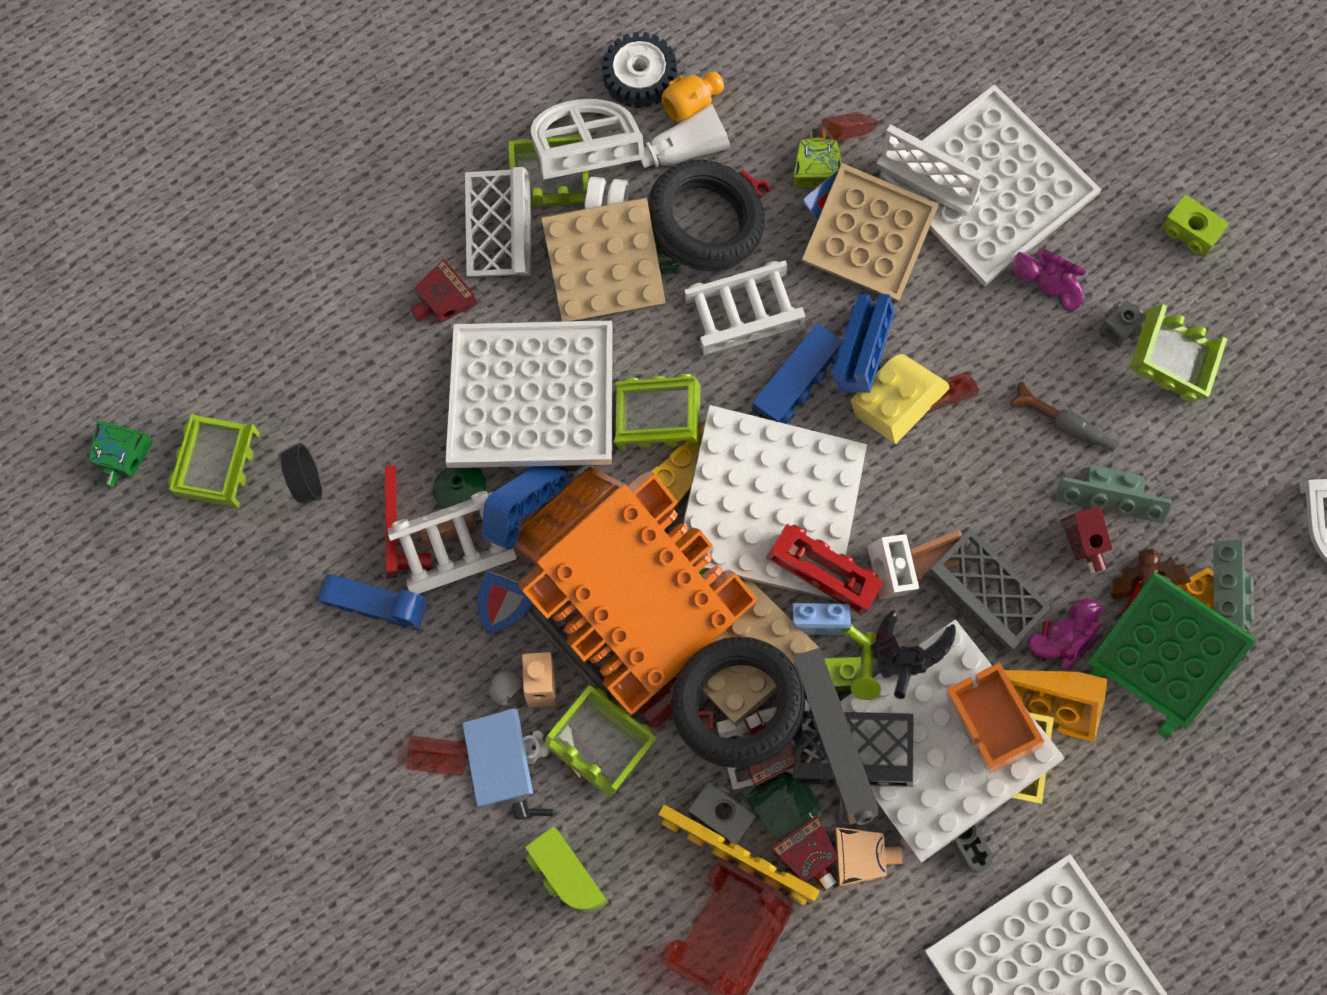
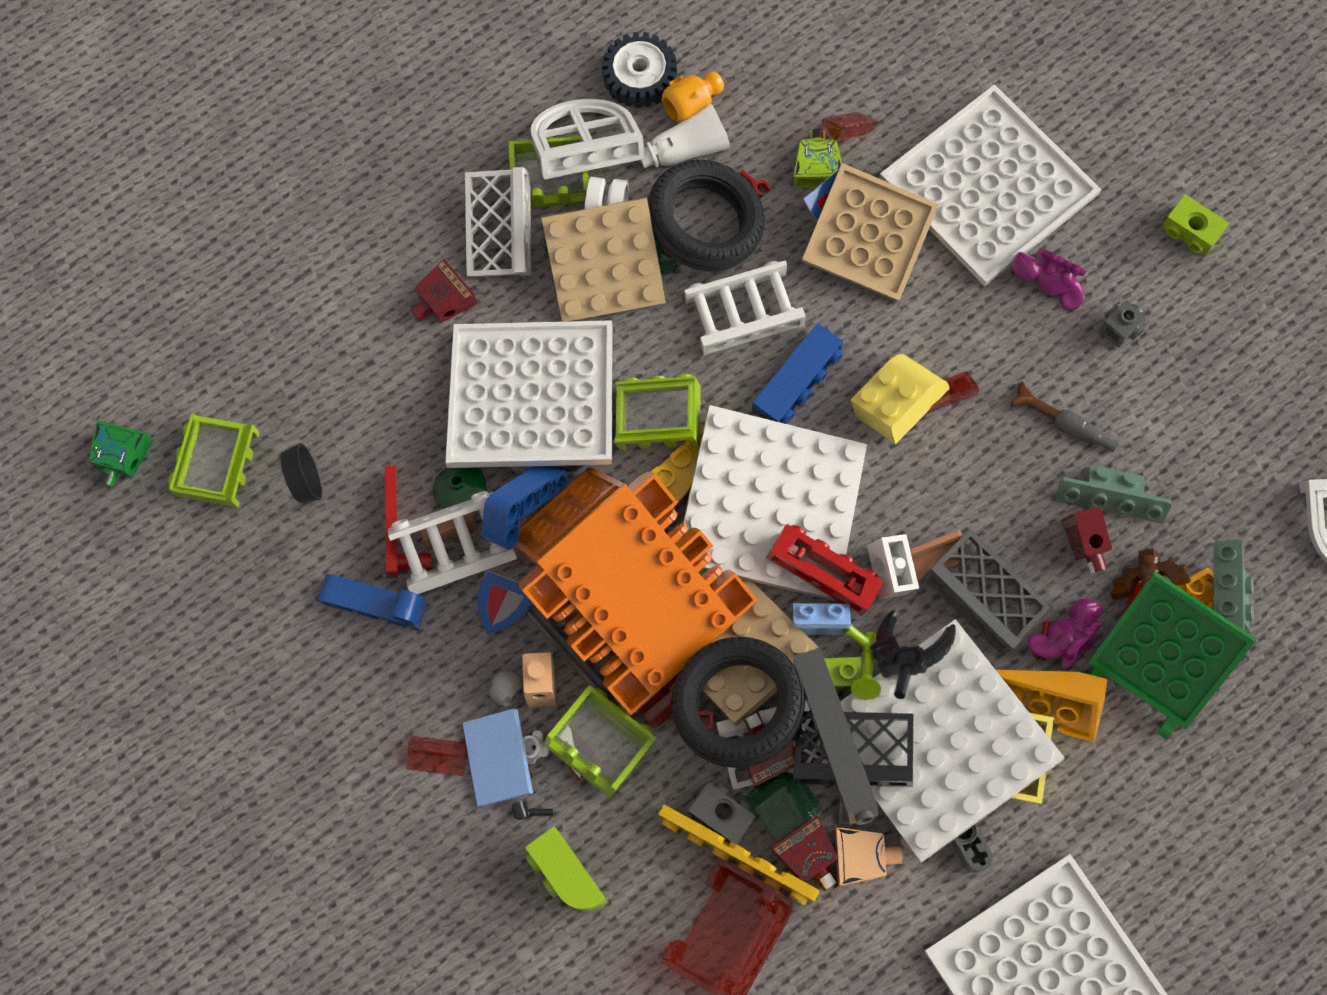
(863, 344): blue brick -> none
(932, 181): white fence -> none
(995, 718): orange piece -> none
(1176, 355): lime window -> none

